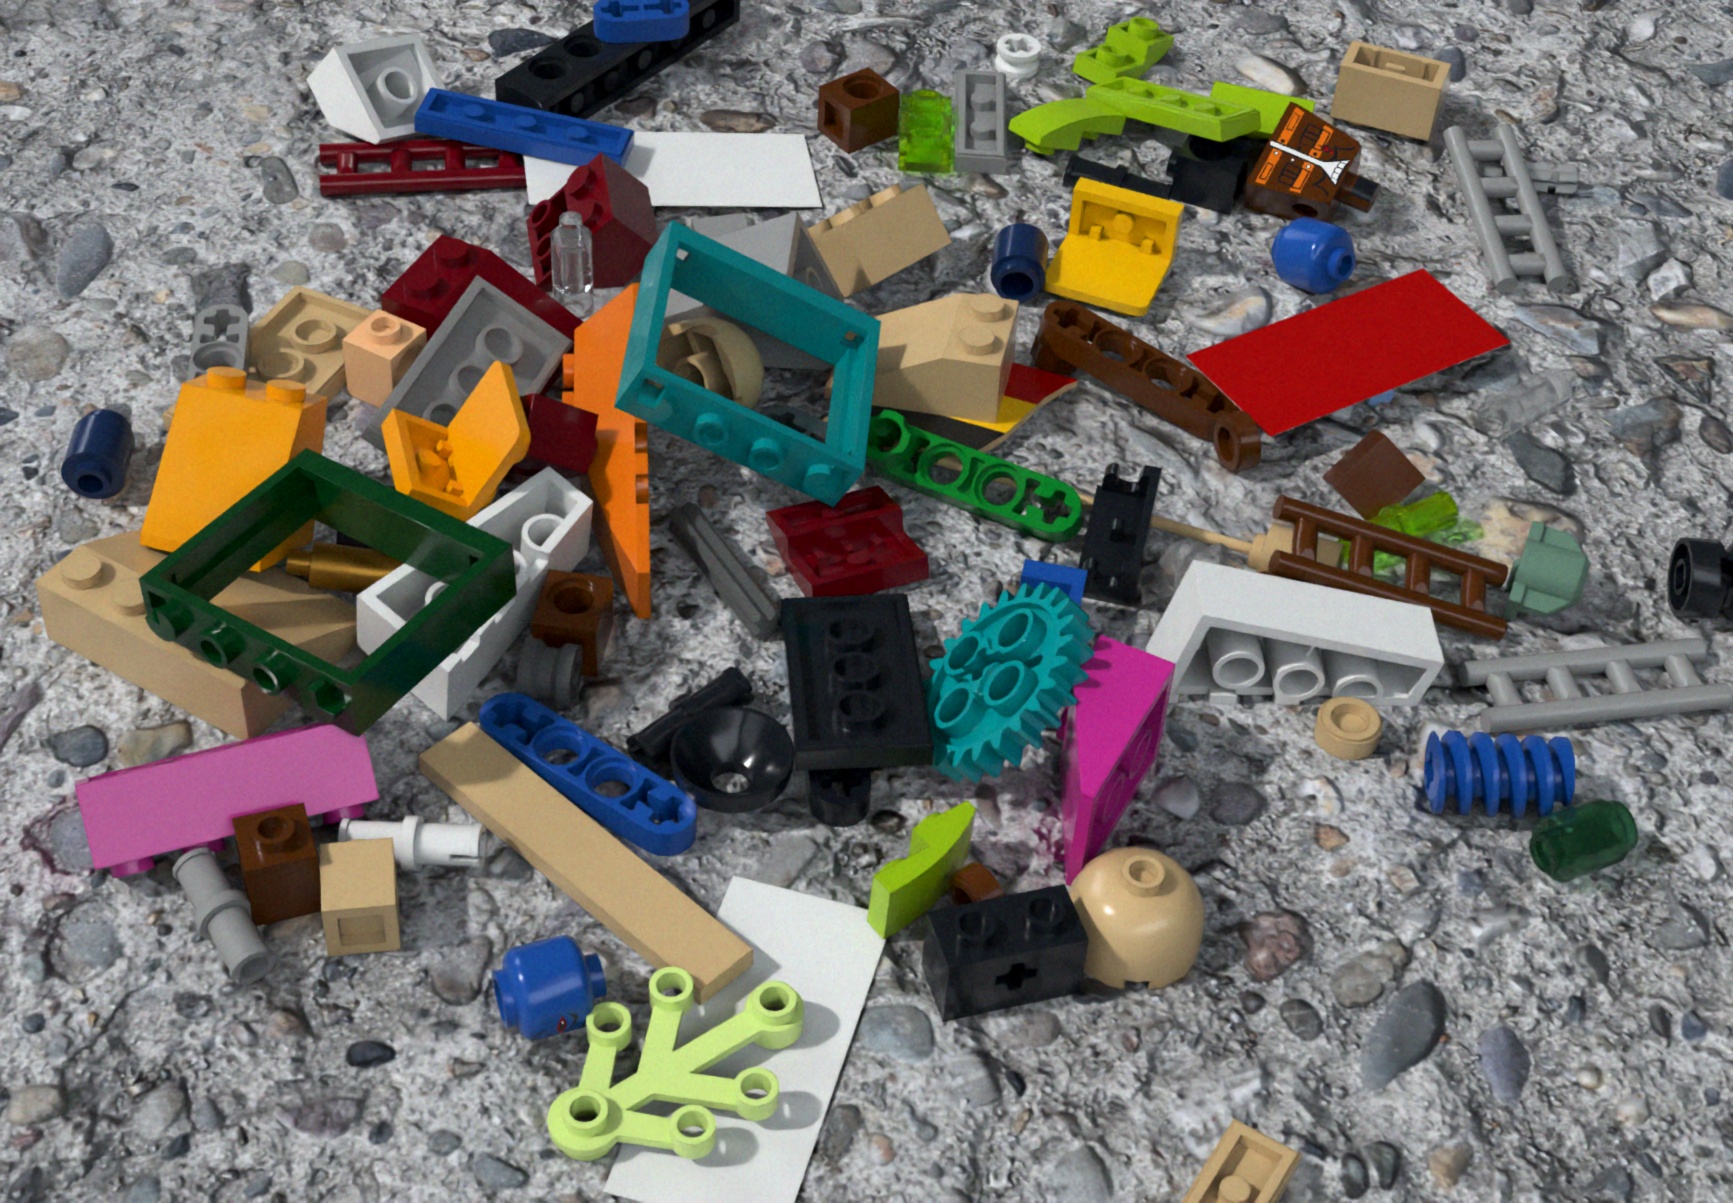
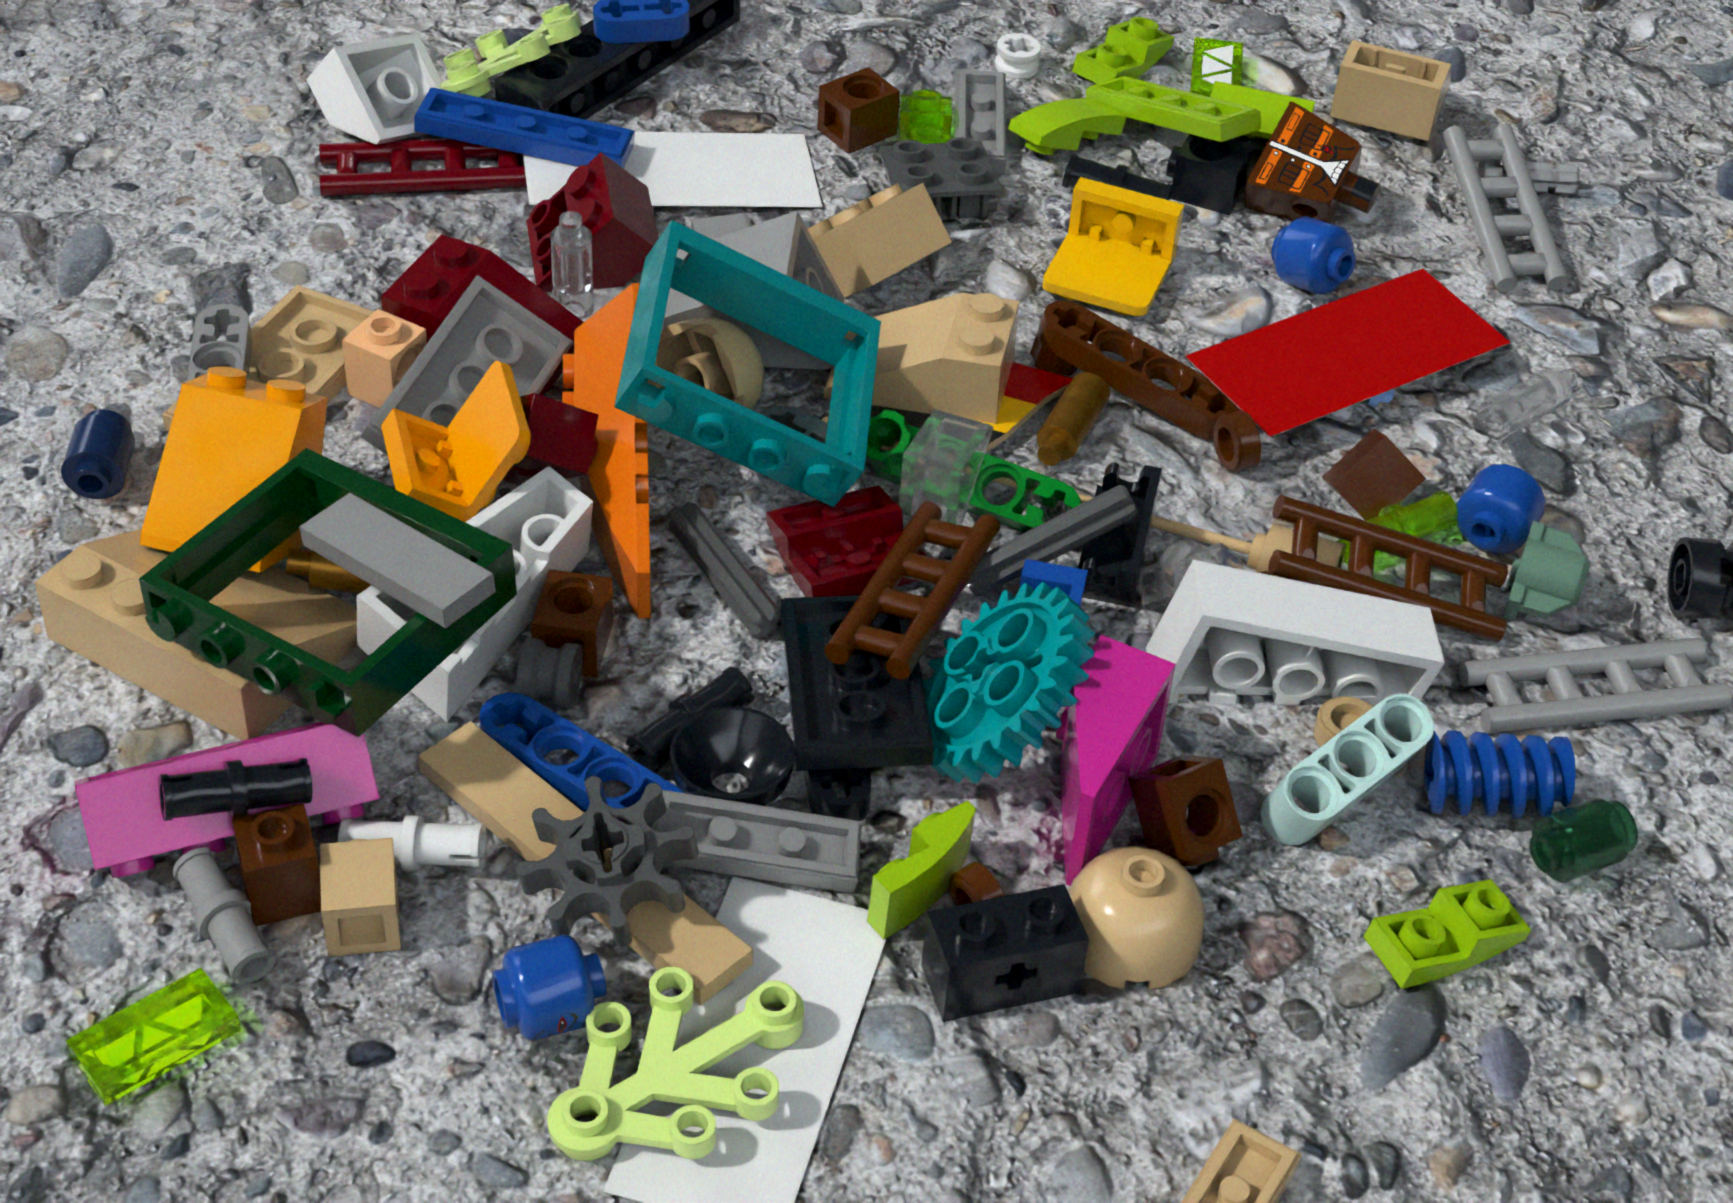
(153, 1036): none -> clear neon green tile
(235, 789): none -> black pin
(398, 559): none -> light grey tile
(472, 79): none -> yellowish green plant
(580, 859): none -> dark grey gear
(766, 841): none -> light grey tile
(927, 613): none -> reddish brown bar
(943, 465): none -> clear slope
(948, 171): none -> dark grey hinge
(1019, 262): dark blue brick -> none
(1053, 538): none -> dark grey axle
(1072, 418): none -> pearl gold cylinder
(1162, 802): none -> reddish brown brick
(1213, 62): none -> clear neon green tile
(1330, 789): none -> light aqua beam
(1454, 933): none -> lime slope
(1502, 506): none -> blue head

